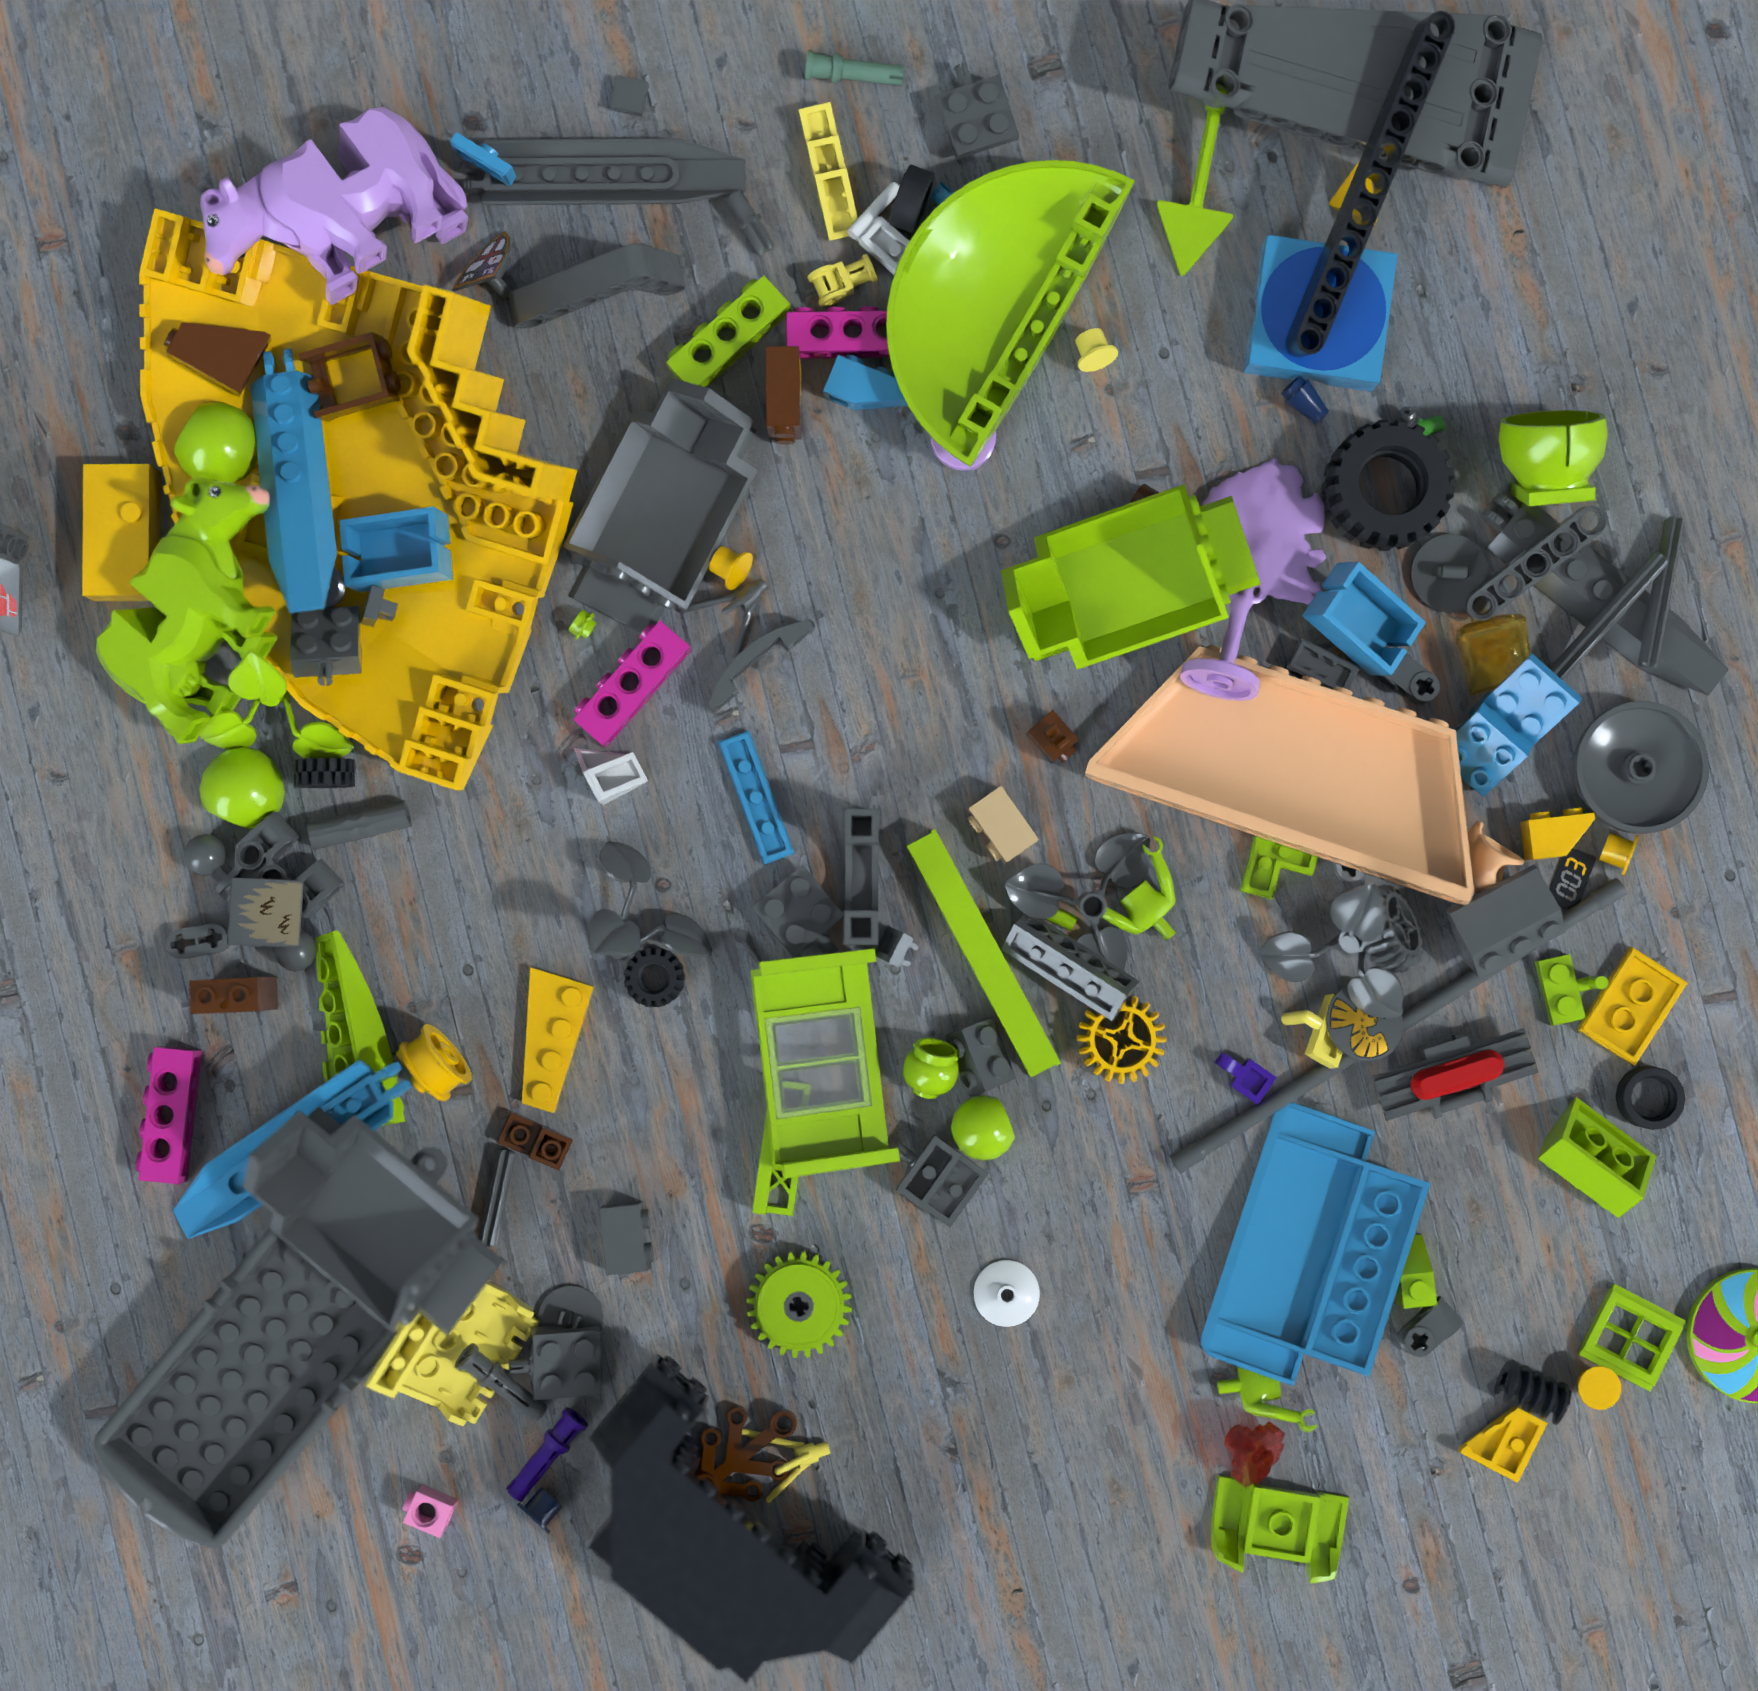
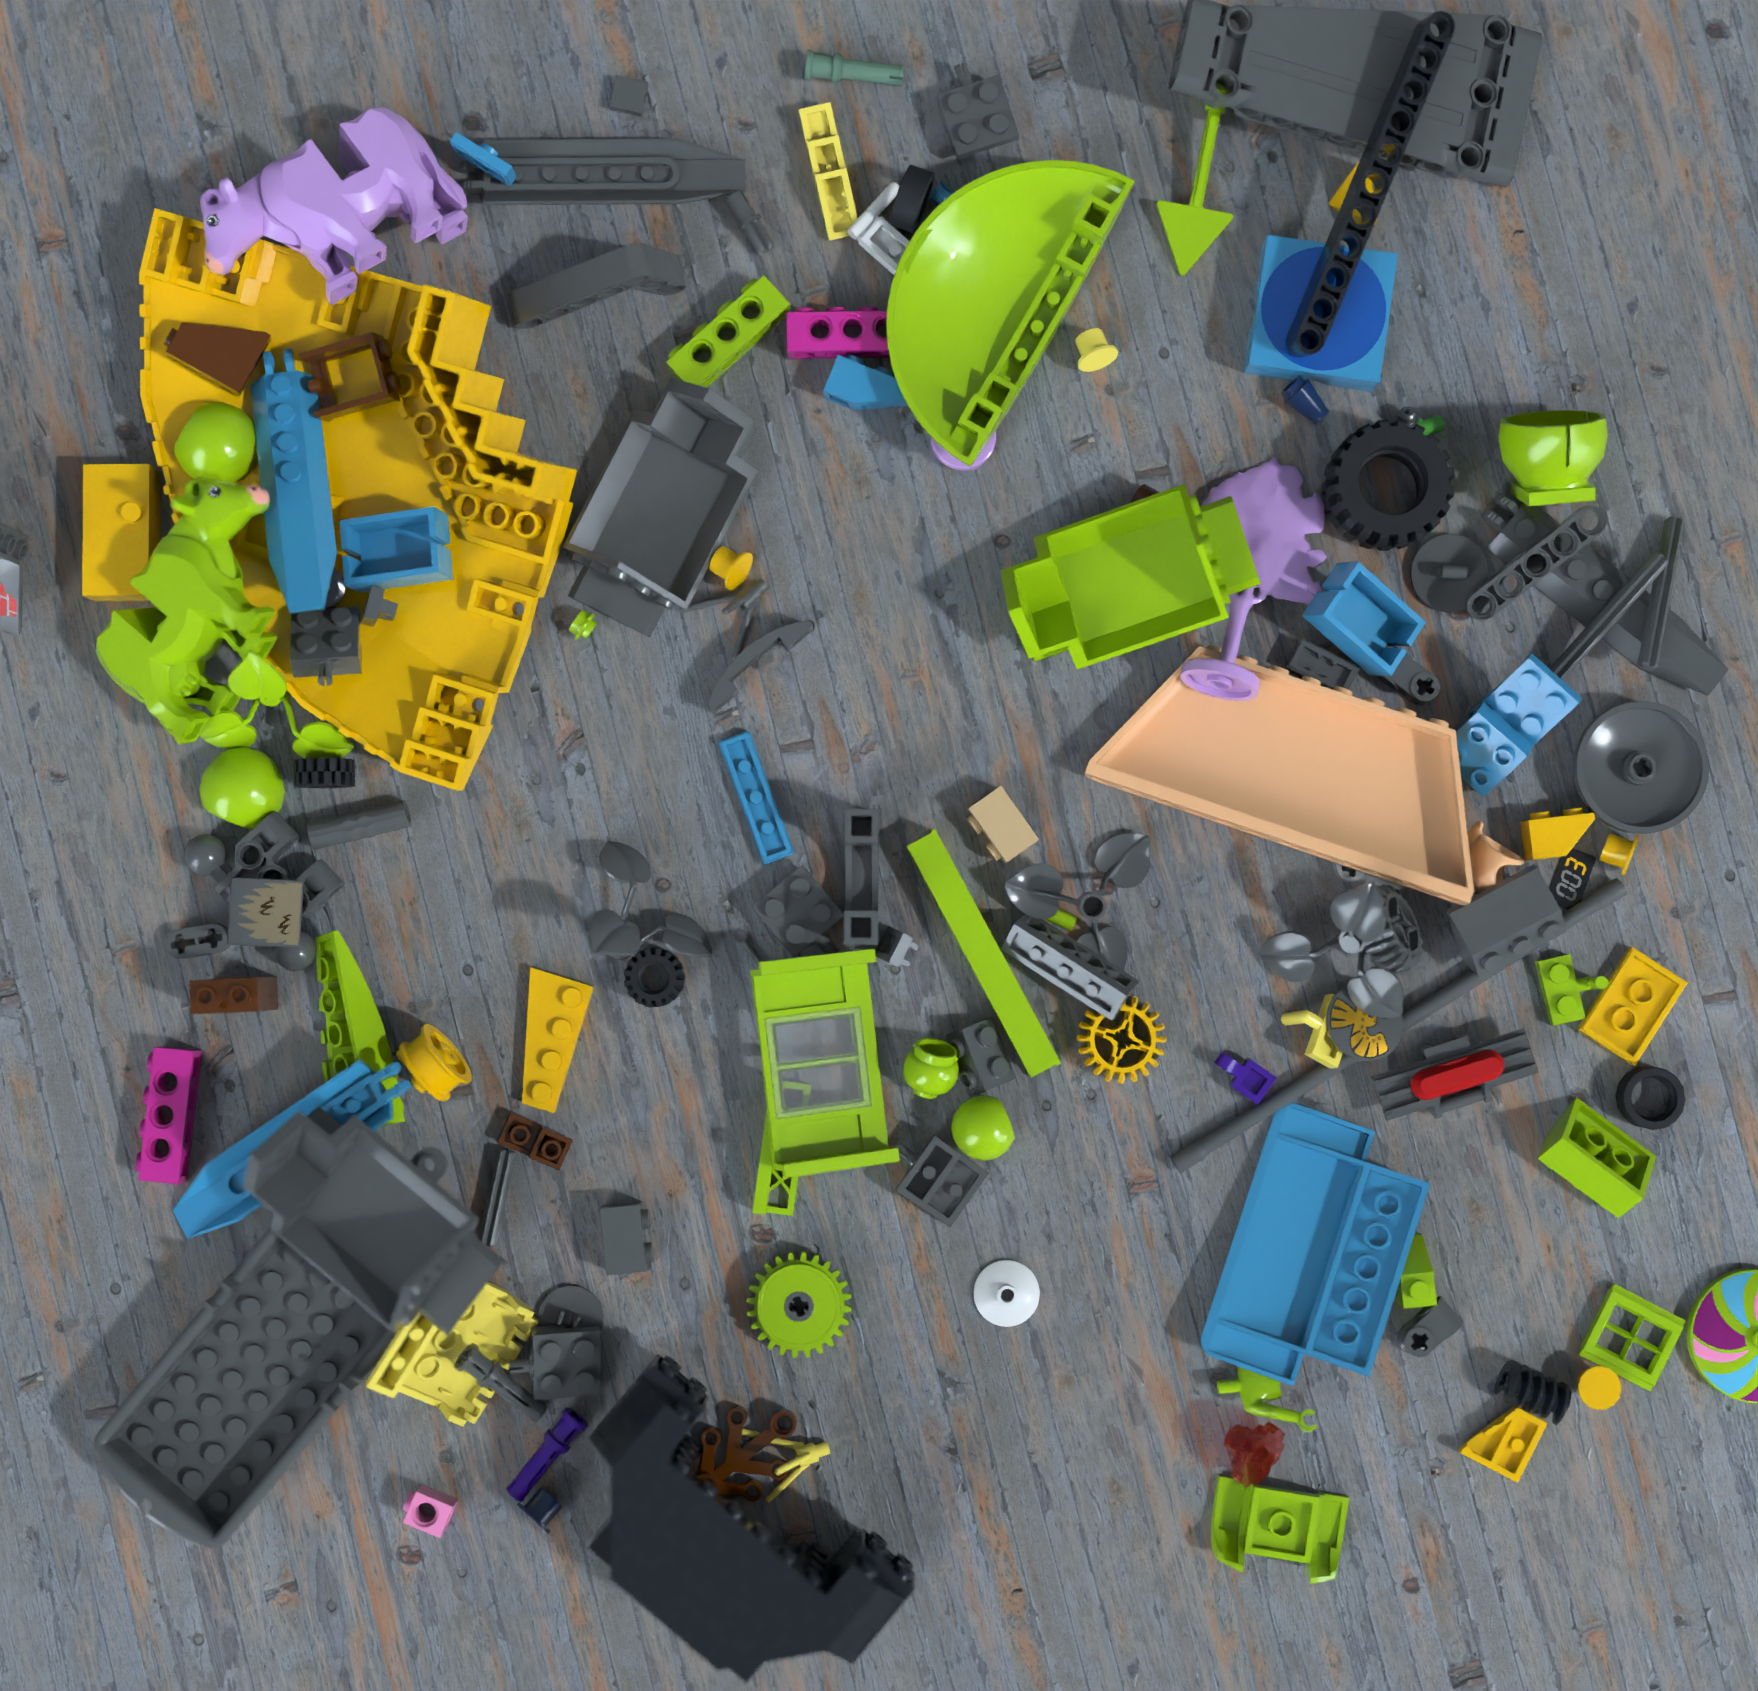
(489, 266): shield -> none
(610, 773): white slope -> none
(654, 637): dark pink brick -> none
(783, 394): reddish brown brick -> none
(841, 280): light yellow connector -> none
(1053, 738): reddish brown brick -> none
(1145, 904): lime piece -> none
(1265, 863): lime tile -> none
(1492, 650): clear yellow slope -> none

